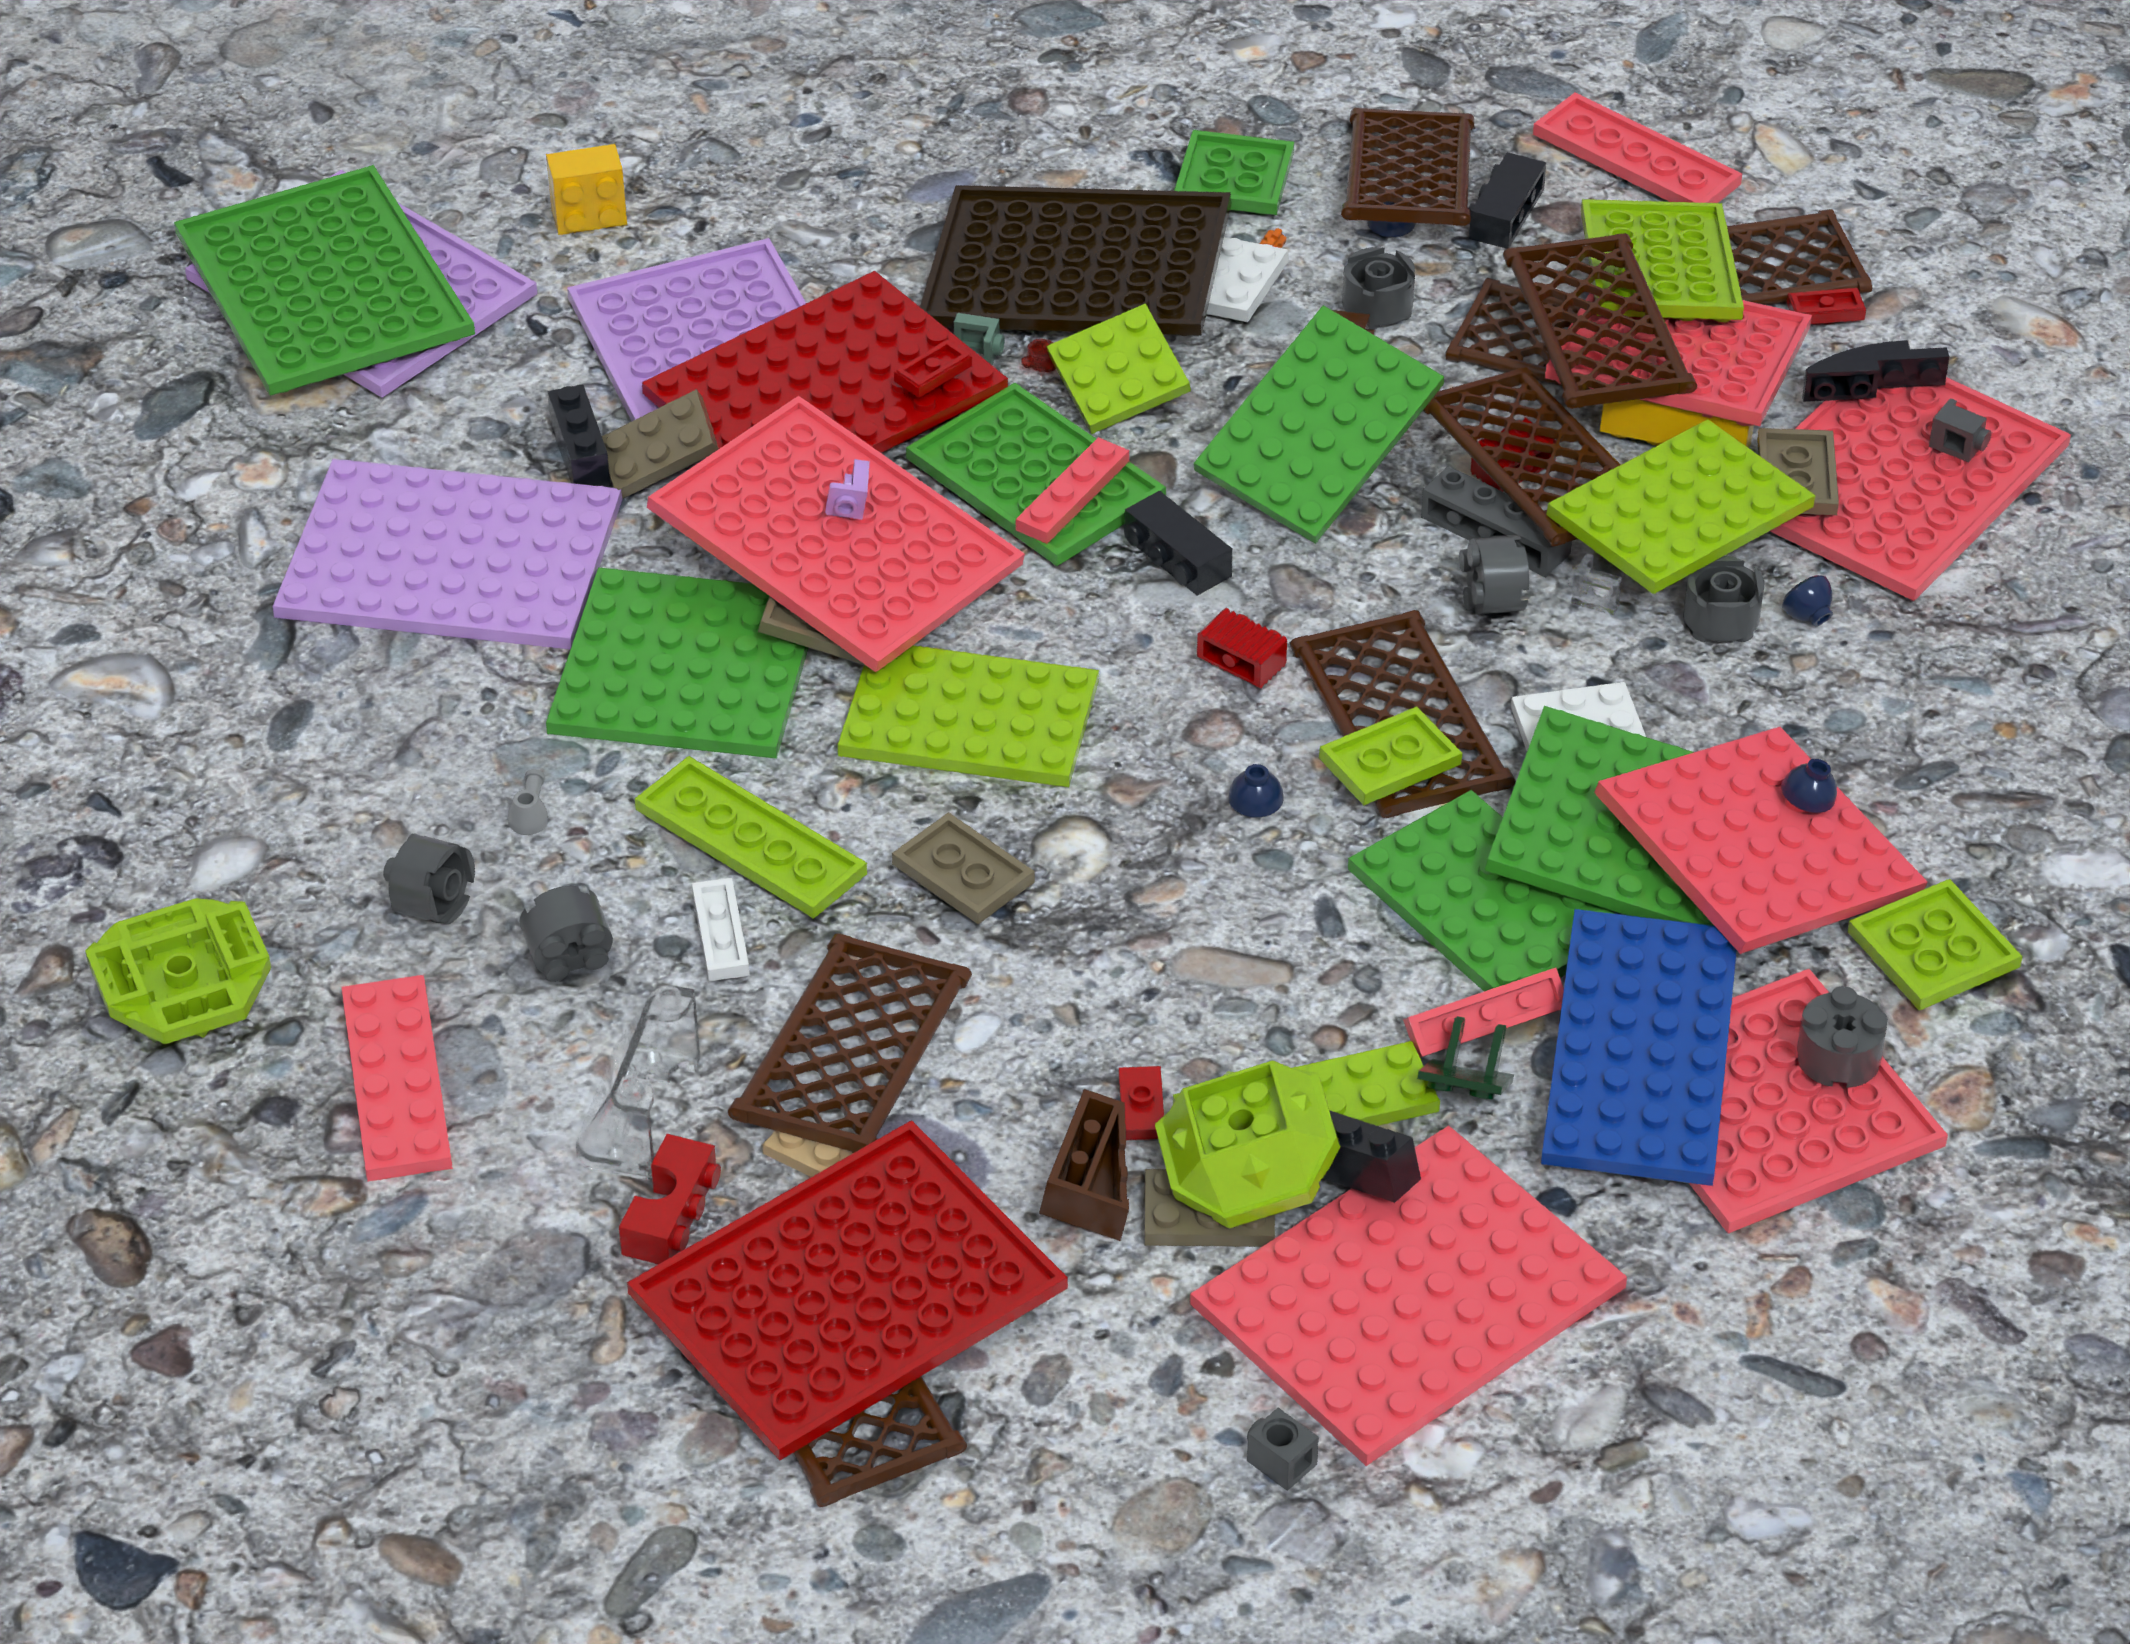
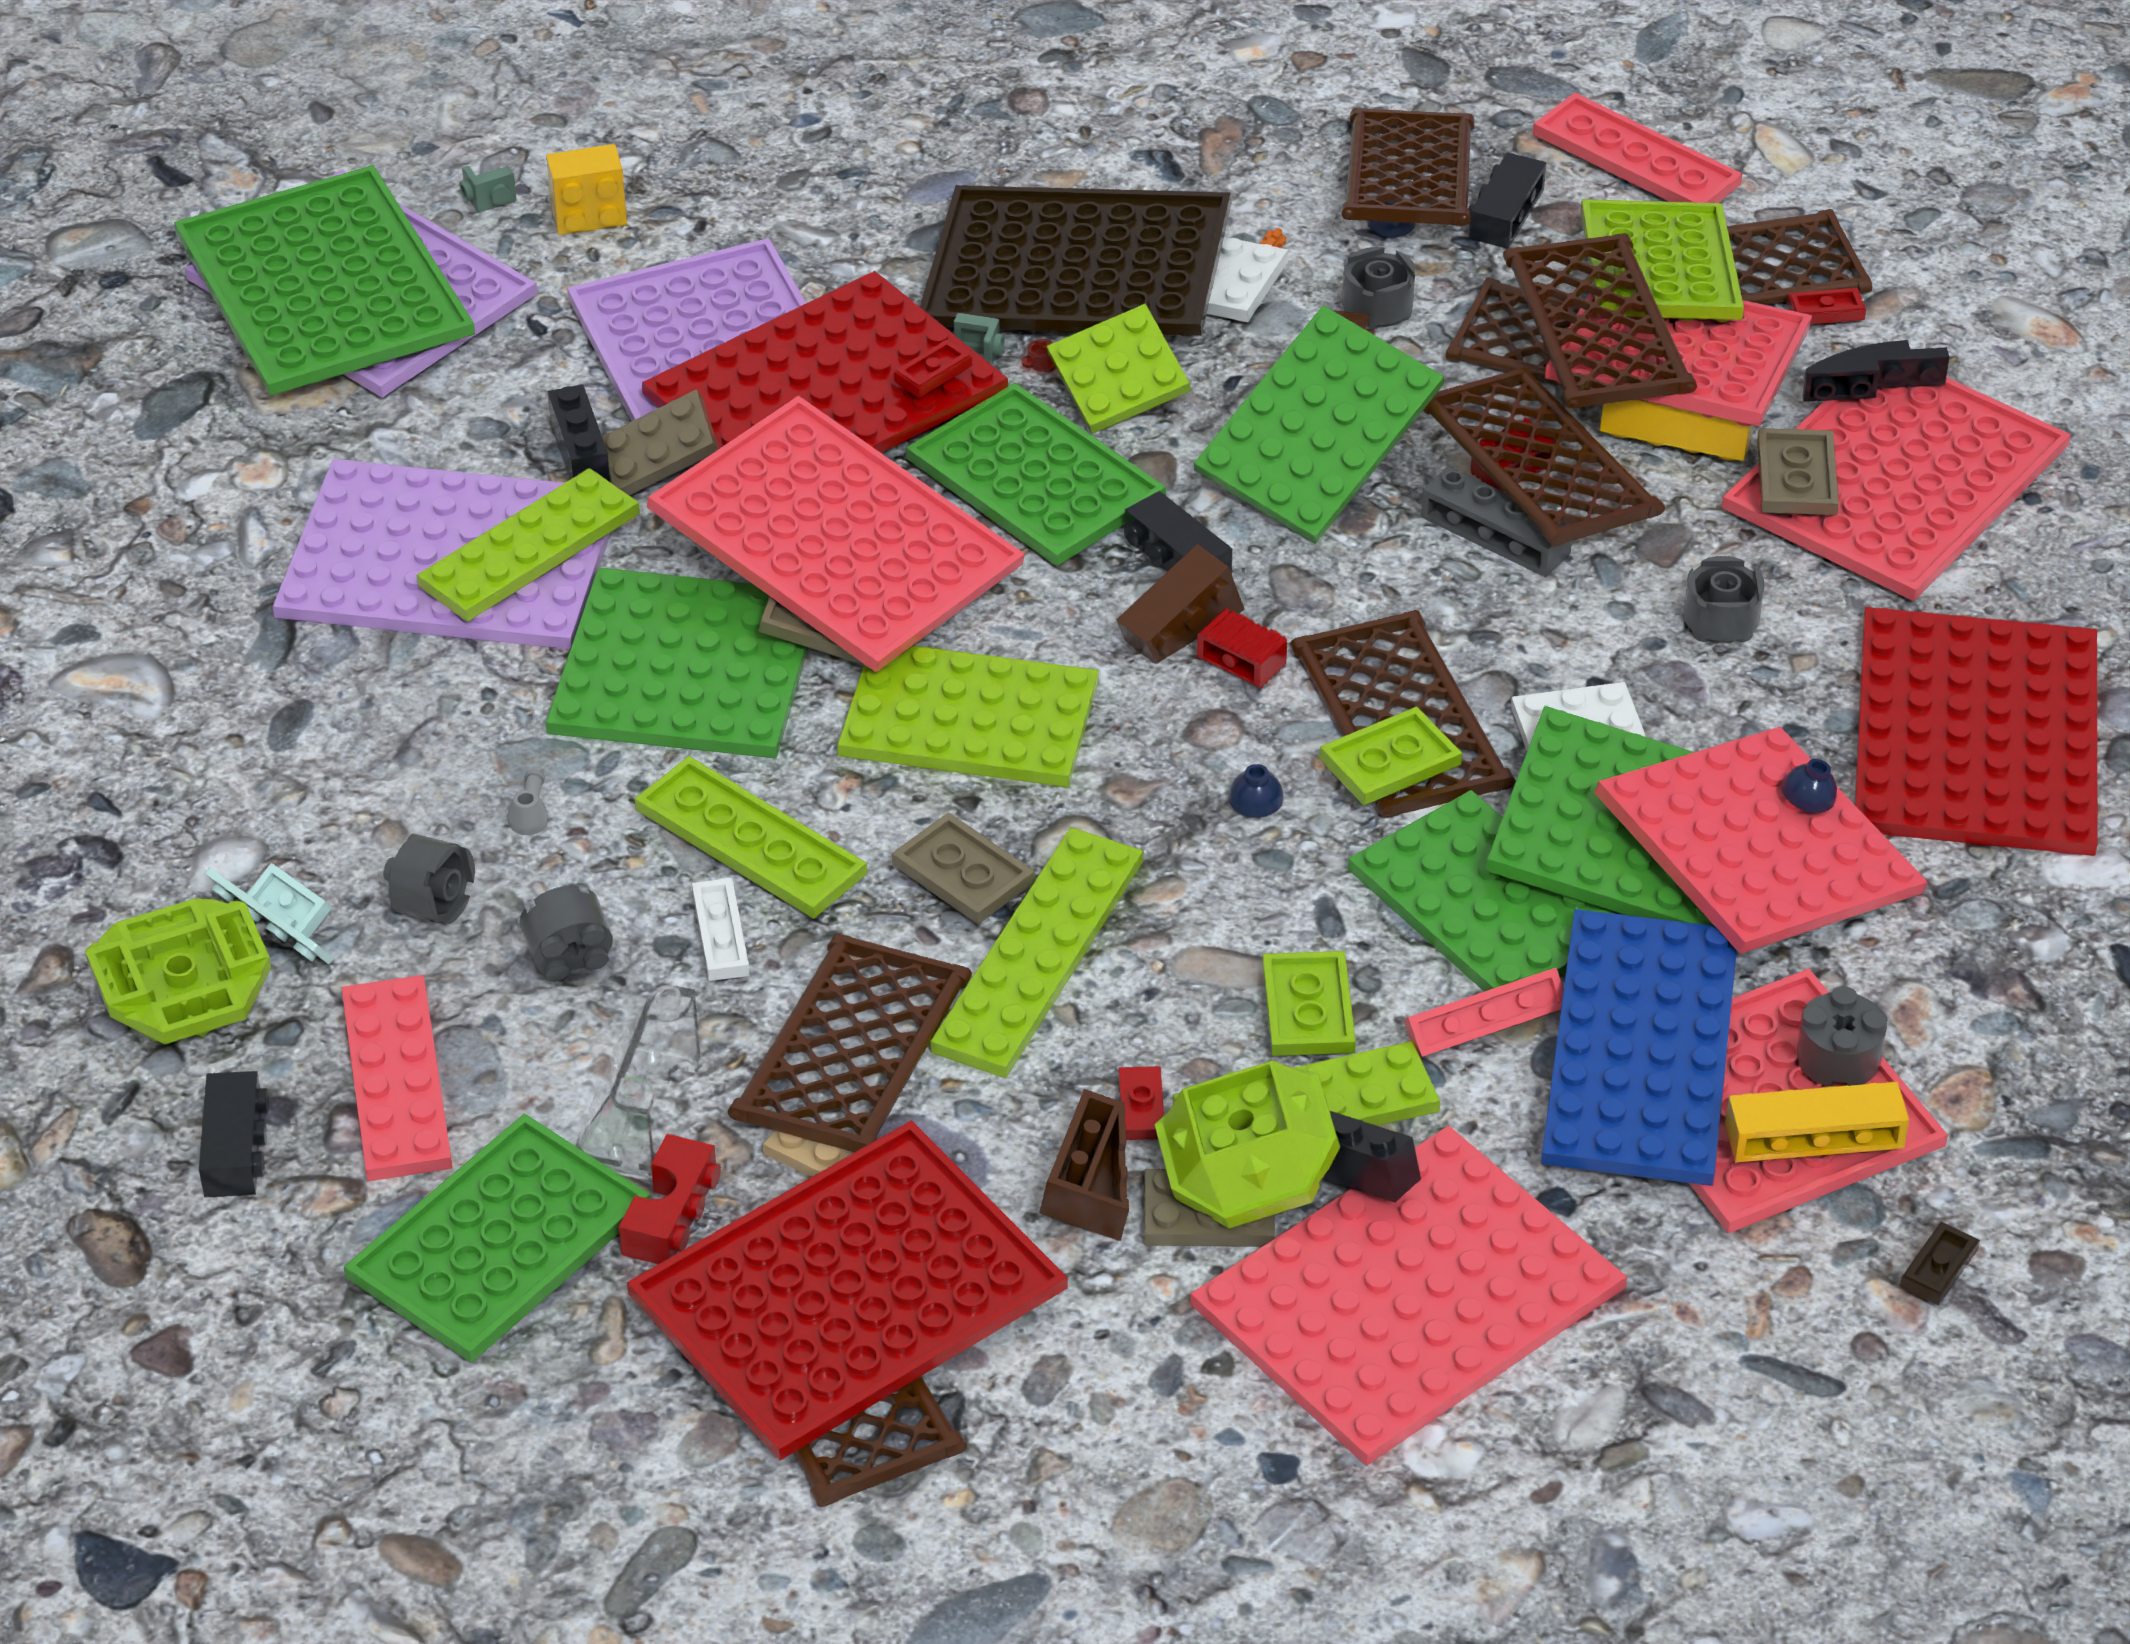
(232, 1134): none -> black brick
(286, 906): none -> light aqua bracket
(488, 189): none -> sand green bracket
(495, 1237): none -> bright green plate
(528, 544): none -> lime plate
(850, 497): lavender bracket -> none
(1037, 952): none -> lime plate
(1072, 490): coral plate -> none
(1180, 605): none -> reddish brown wedge
(1239, 164): bright green plate -> none
(1282, 1448): dark grey brick -> none
(1308, 1003): none -> lime plate
(1484, 1085): dark green plate -> none
(1495, 574): dark grey brick -> none
(1594, 588): clear bracket -> none
(1680, 506): lime plate -> none
(1810, 600): dark blue brick -> none
(1820, 1118): none -> yellow brick
(1934, 944): lime plate -> none
(1939, 1263): none -> dark brown plate
(1959, 432): dark grey brick -> none
(1978, 731): none -> red plate

